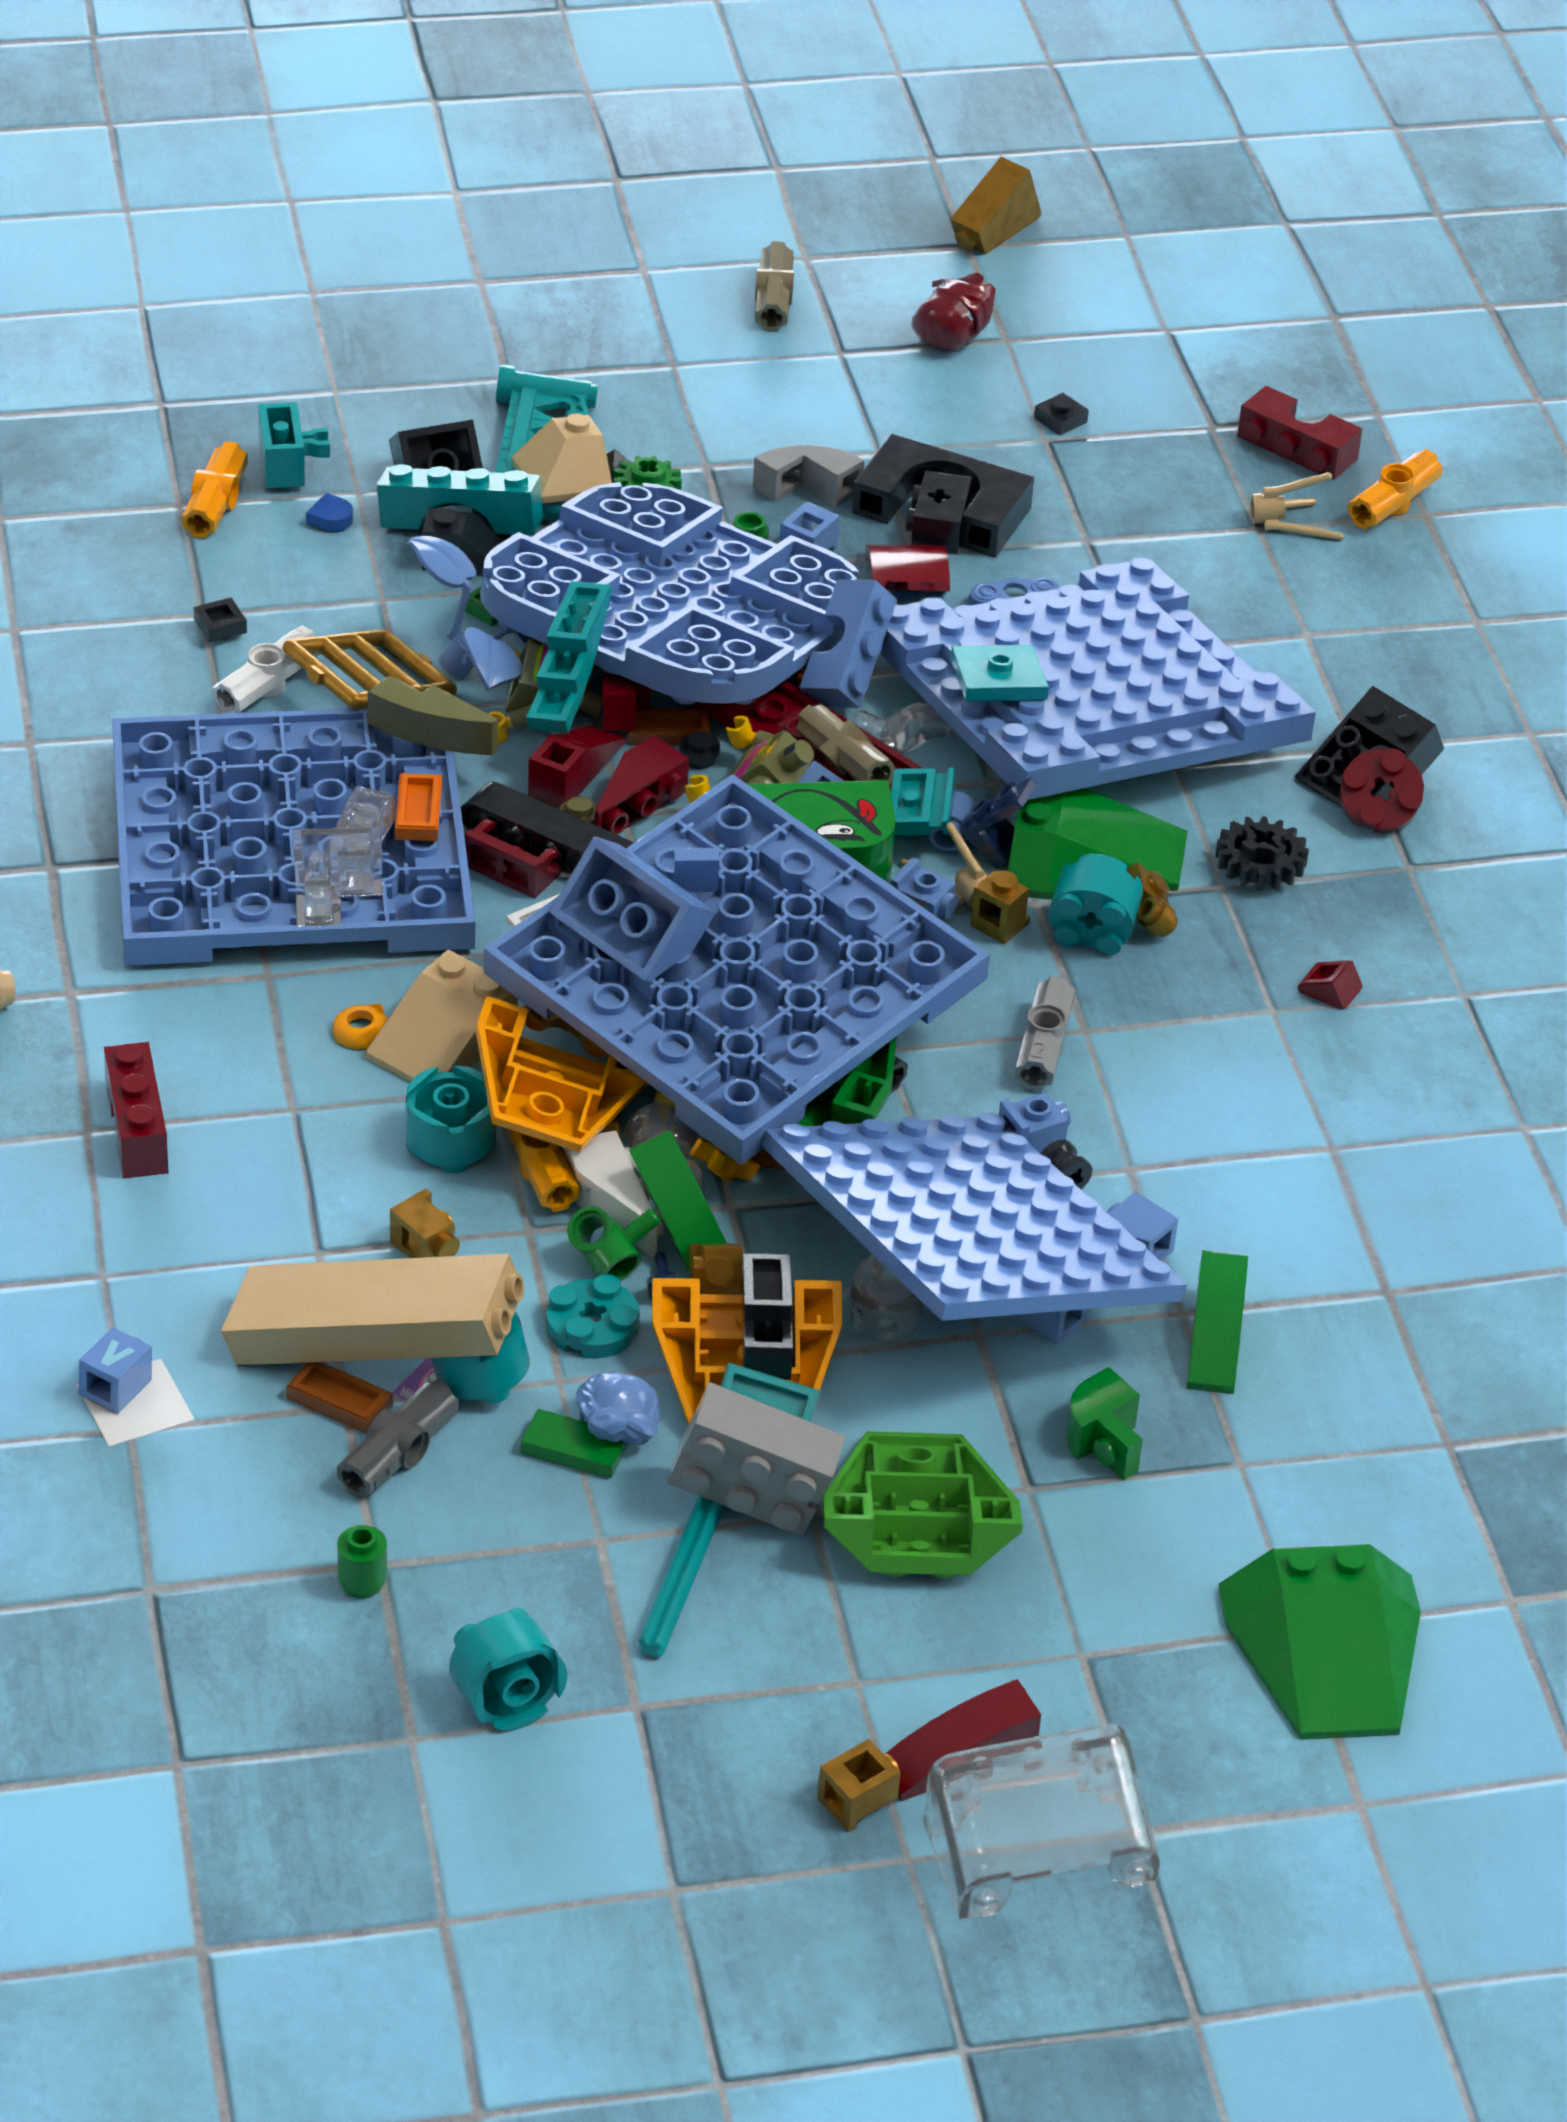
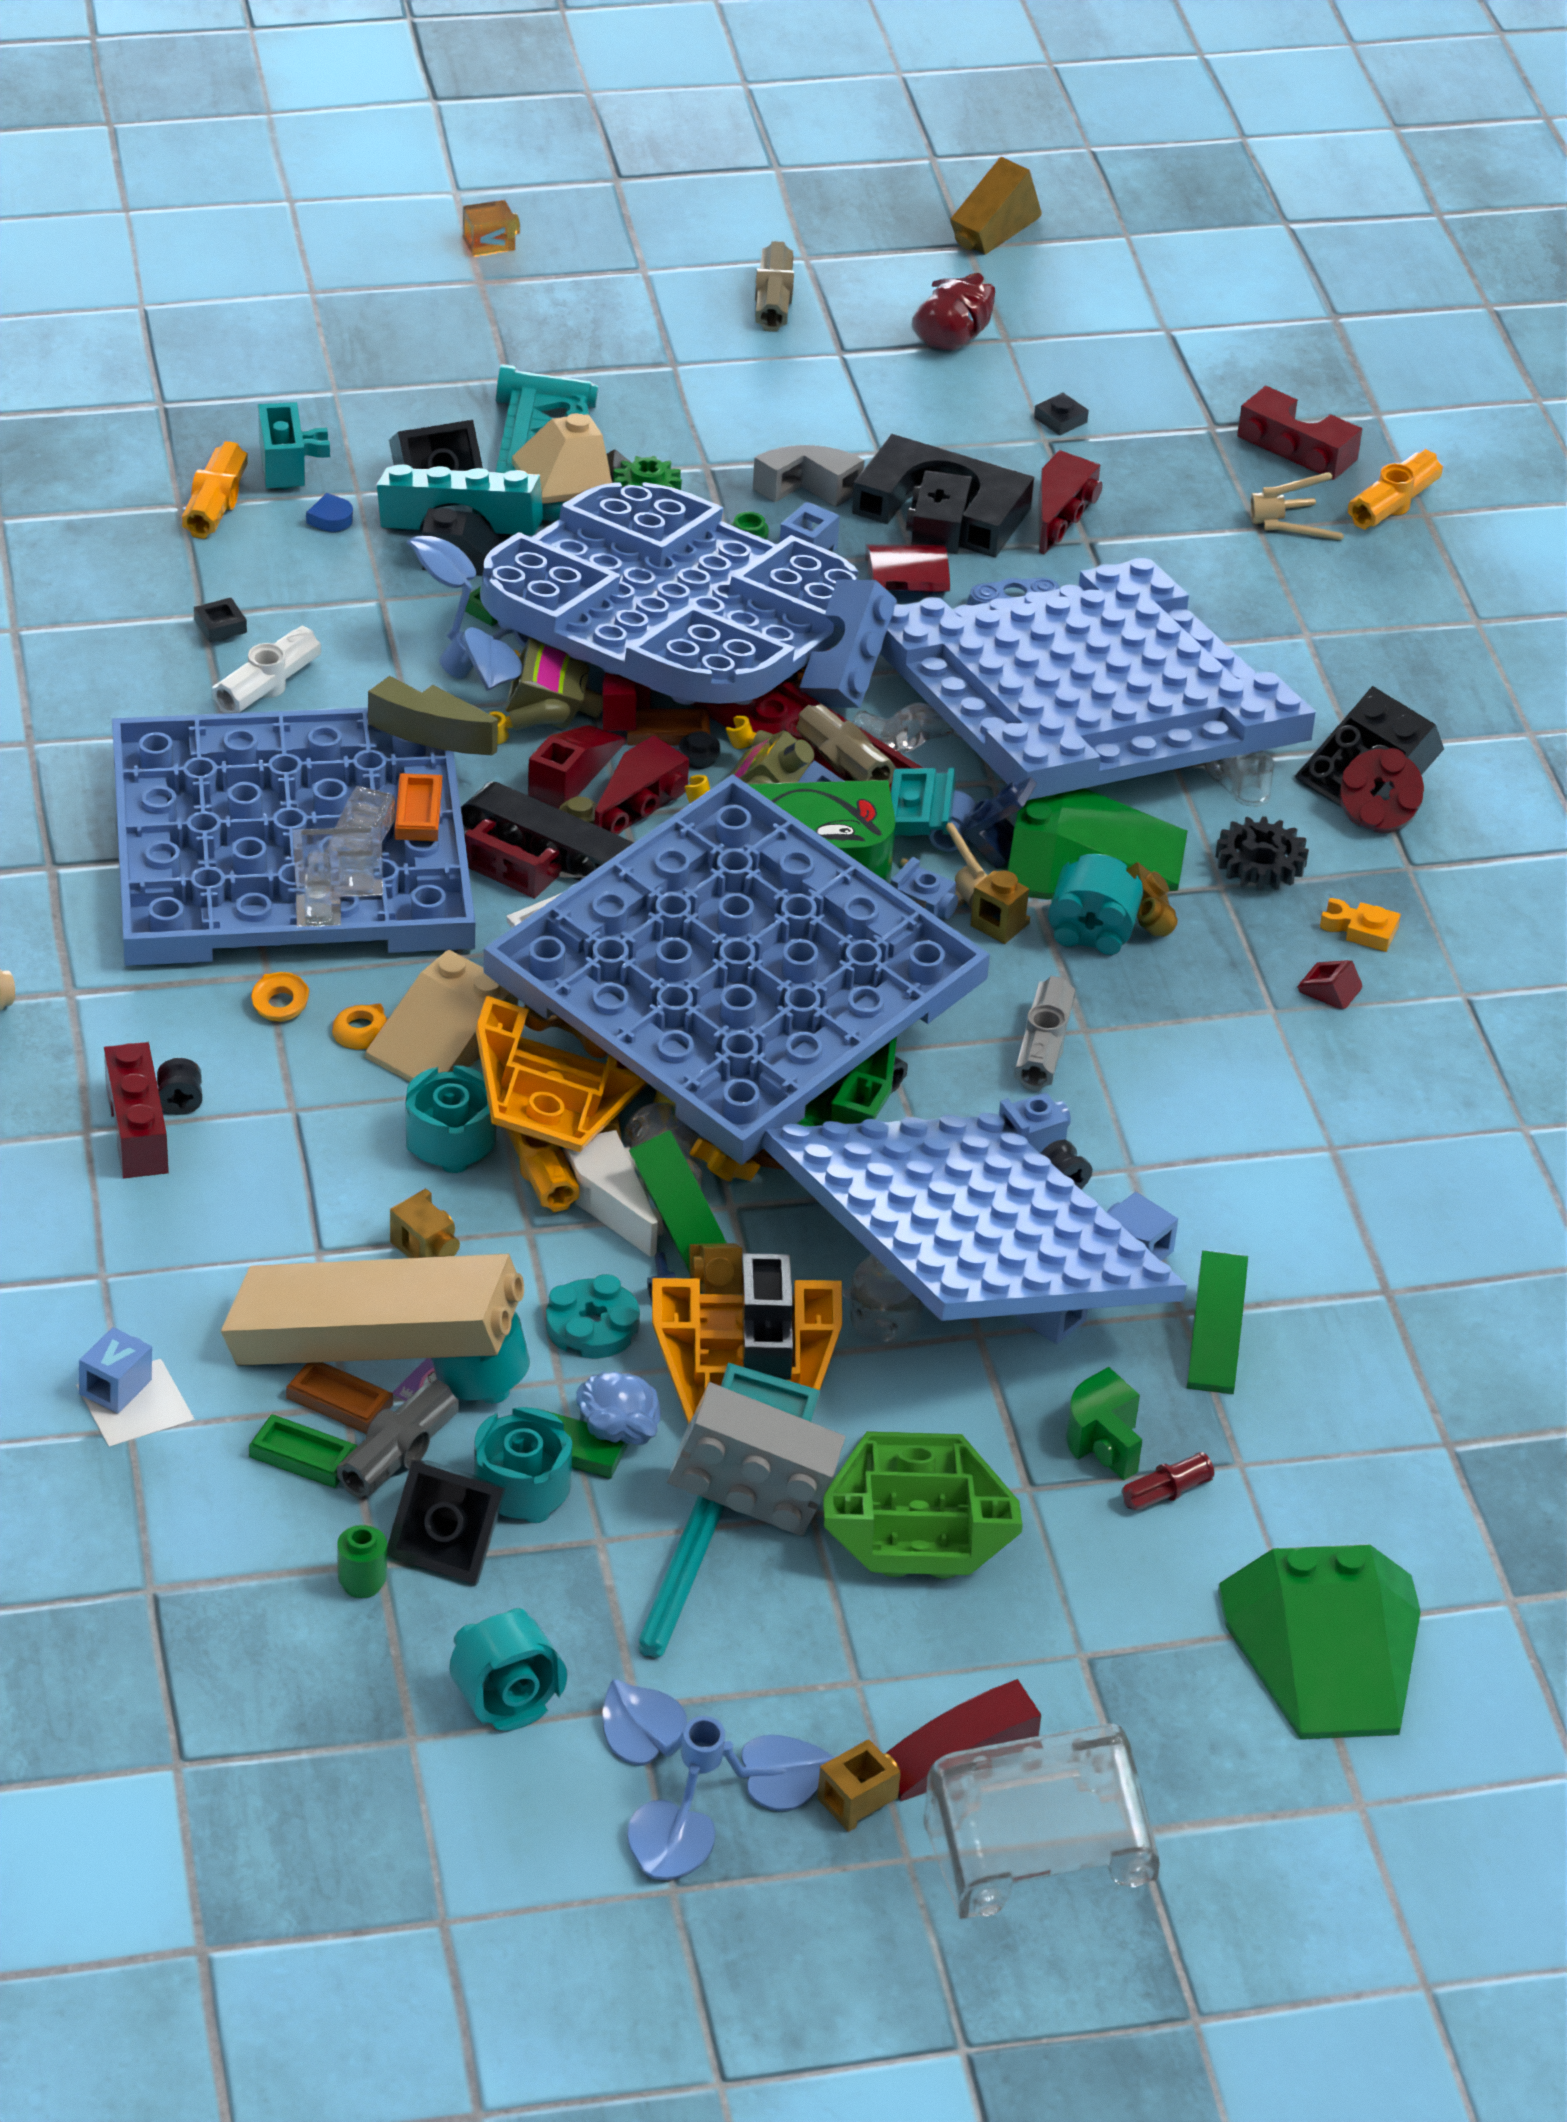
(179, 1086): none -> black wheel
(280, 983): none -> light orange piece
(300, 1450): none -> green tile
(364, 645): pearl gold bar -> none
(445, 1520): none -> black slope
(489, 227): none -> clear orange brick
(528, 1458): none -> teal brick
(570, 656): teal slope -> none
(615, 1249): green piece -> none
(631, 910): medium blue slope -> none
(672, 1839): none -> medium blue plant
(696, 869): medium blue tile -> none
(999, 673): plate -> none
(1065, 491): none -> dark red slope
(1168, 1481): none -> dark red axle
(1245, 777): none -> clear piece
(1365, 925): none -> light orange plate

